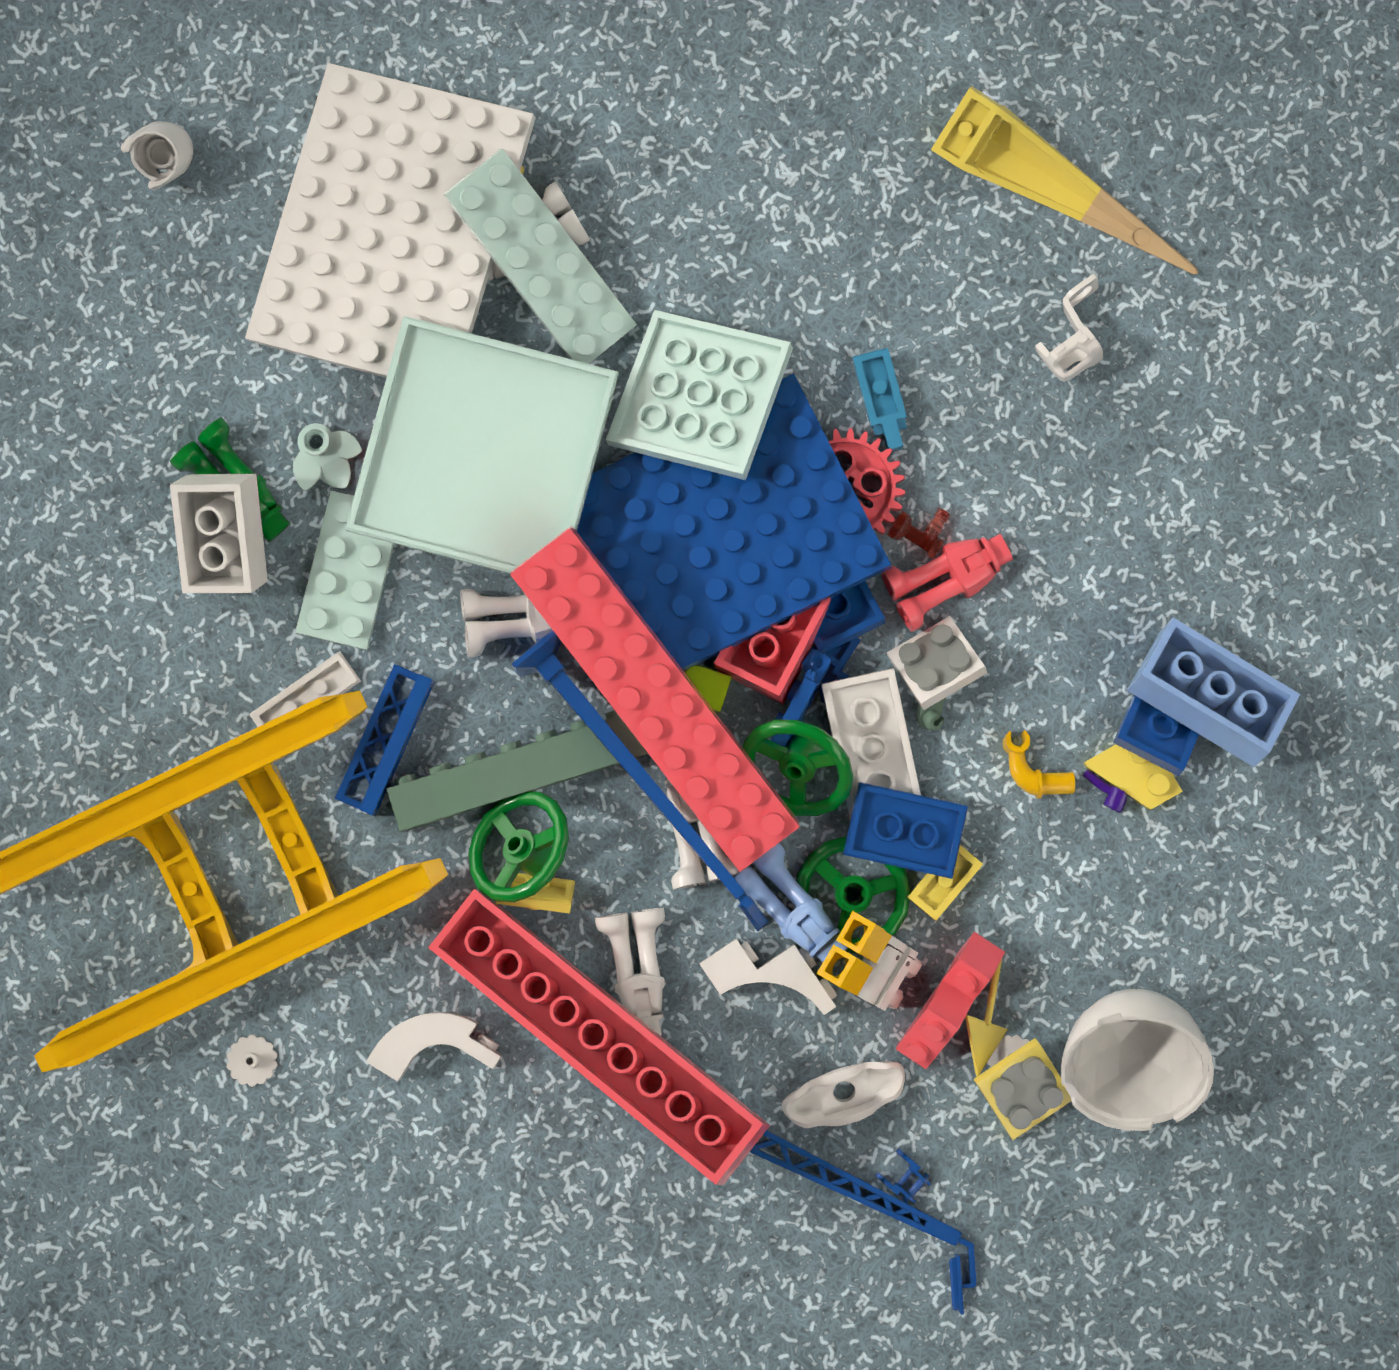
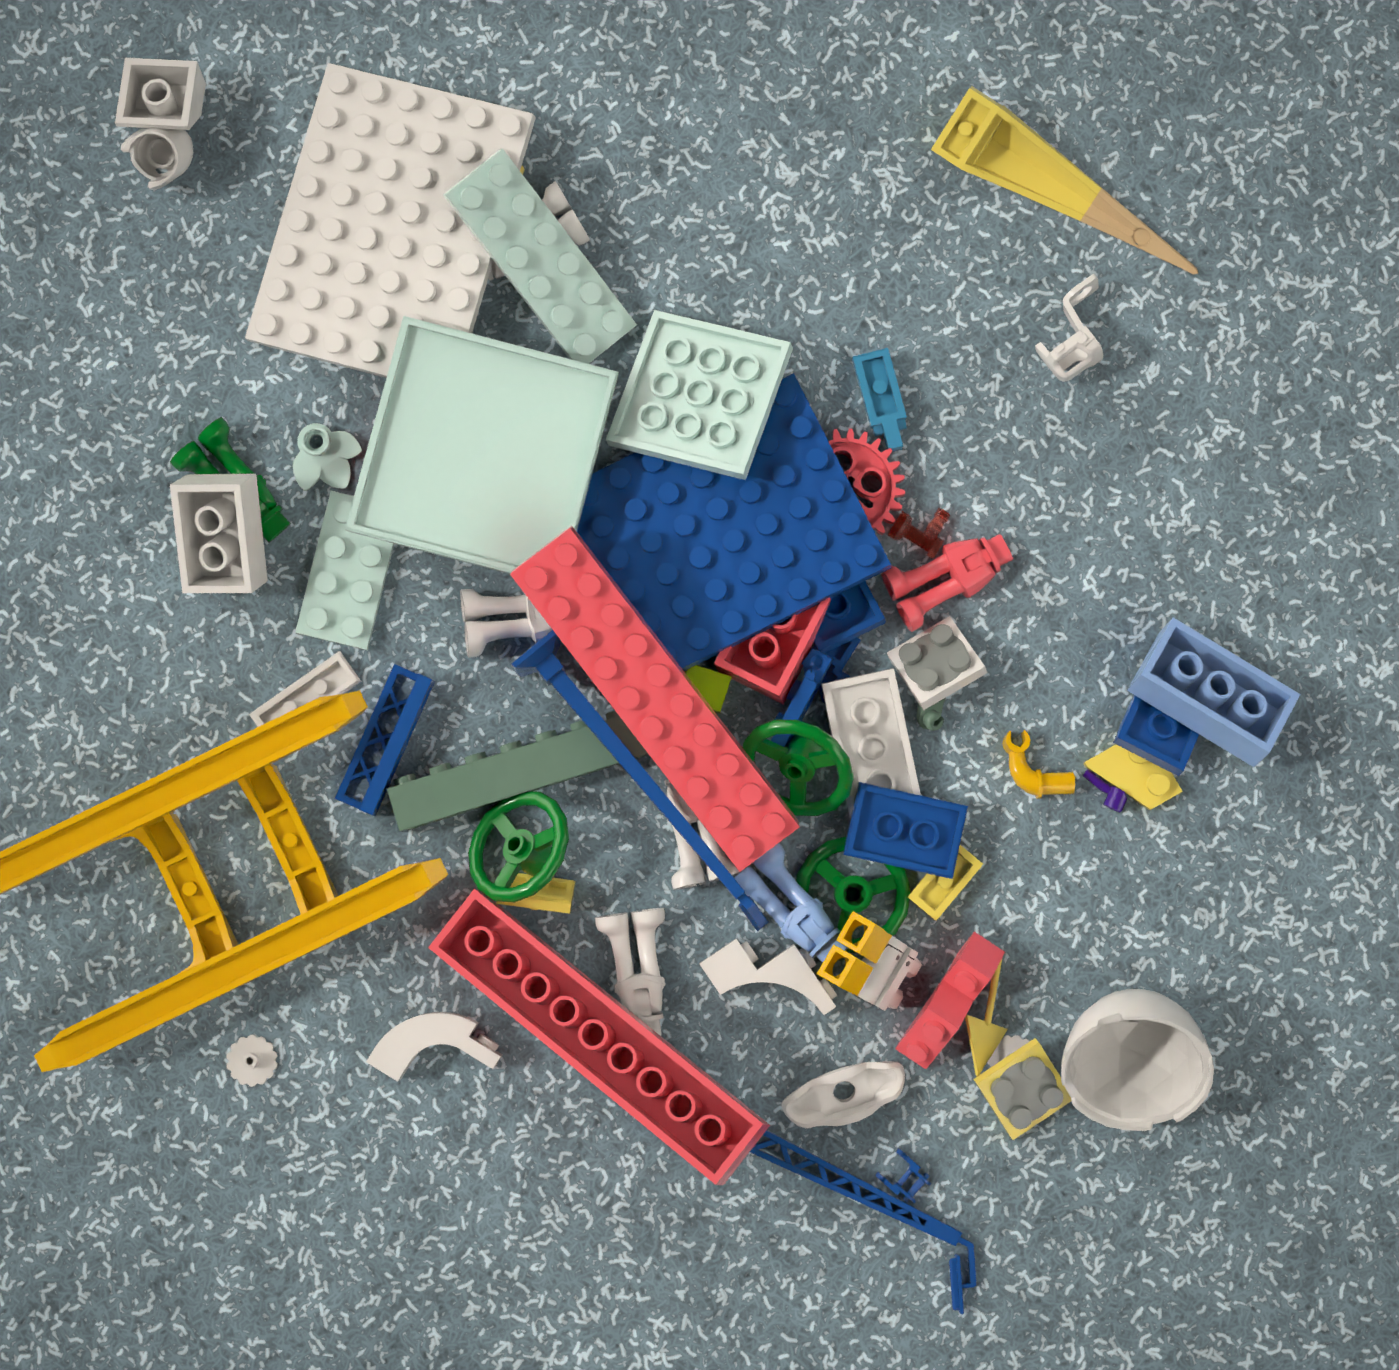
(160, 94): none -> white slope

